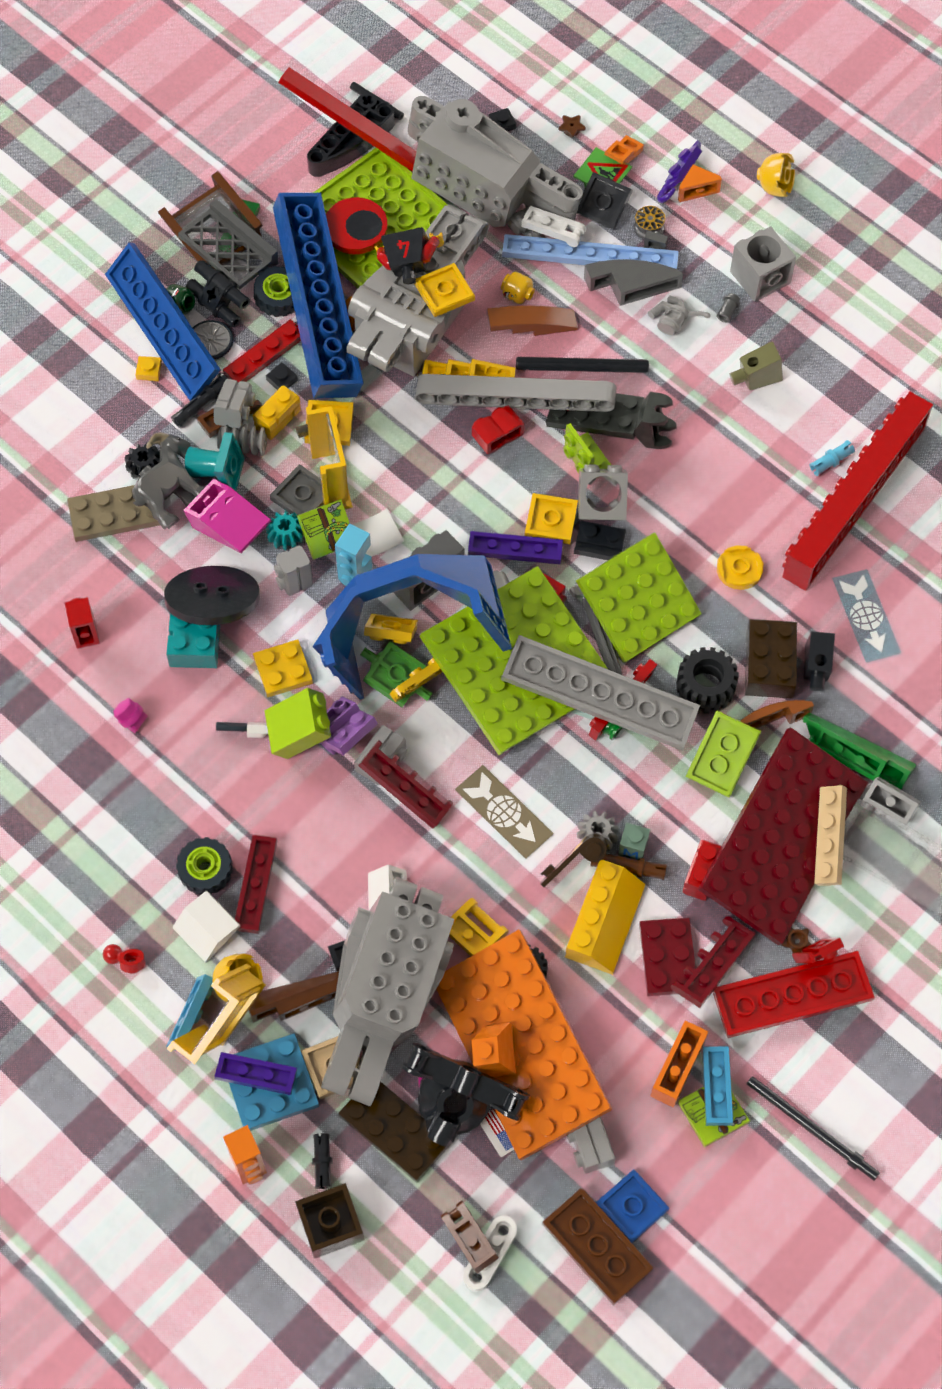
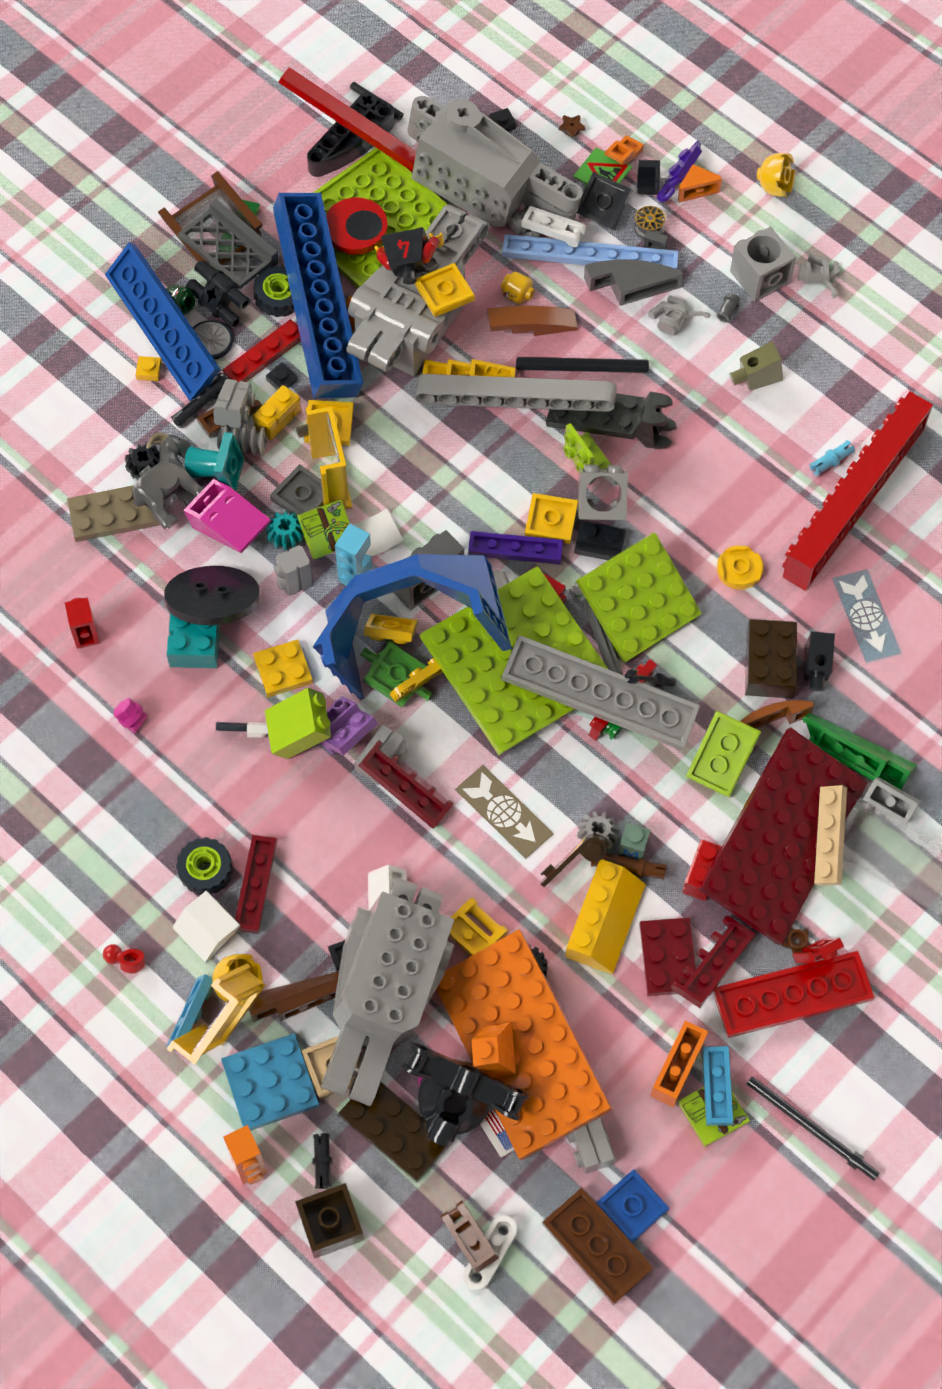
(255, 1073): dark purple plate -> none
(498, 429): red brick -> none
(648, 177): none -> black panel
(659, 680): none -> black piece
(707, 663): black tyre -> none
(818, 273): none -> light grey piece

